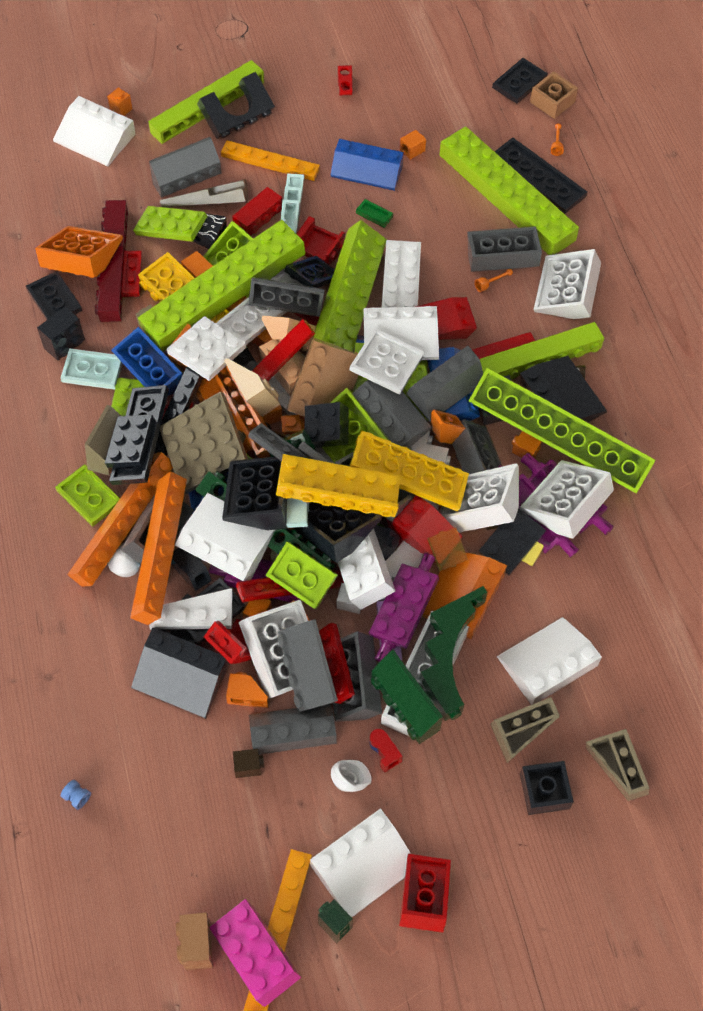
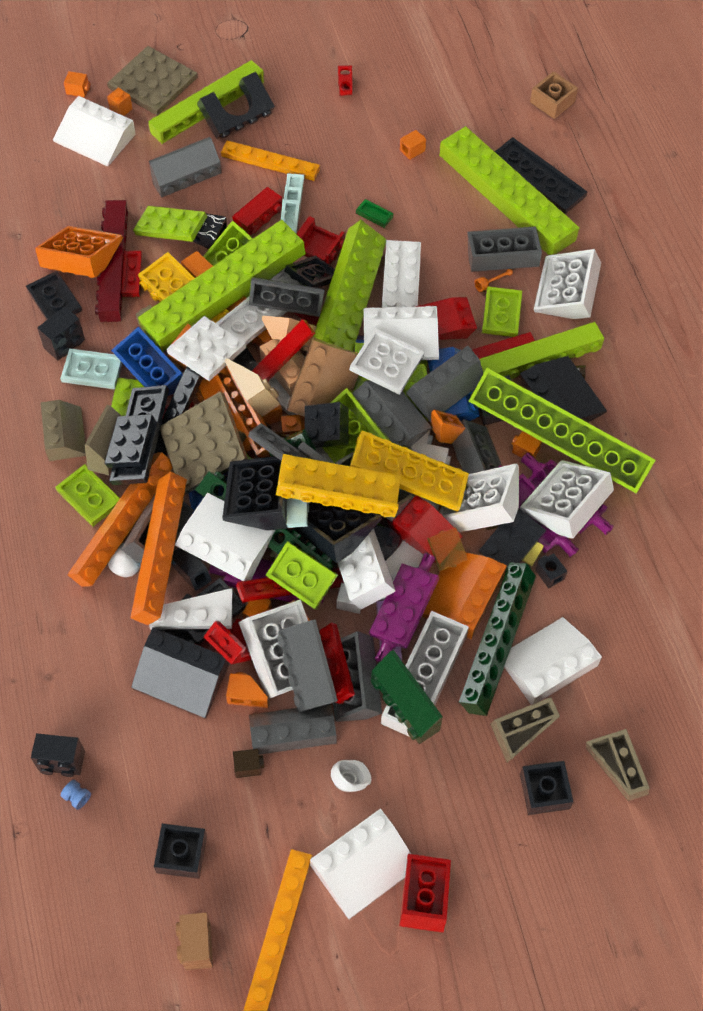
(58, 754): none -> black brick
(62, 430): none -> dark tan slope
(76, 84): none -> orange brick
(153, 80): none -> dark tan plate
(180, 851): none -> black brick
(226, 193): wedge -> none
(255, 953): dark pink brick -> none
(334, 920): clear green brick -> none
(367, 164): slope -> none
(381, 743): red leg -> none
(449, 624): dark green arch -> none
(497, 639): none -> dark green brick
(502, 311): none -> lime plate
(519, 80): black plate -> none
(554, 577): none -> black brick
(559, 148): orange hinge -> none

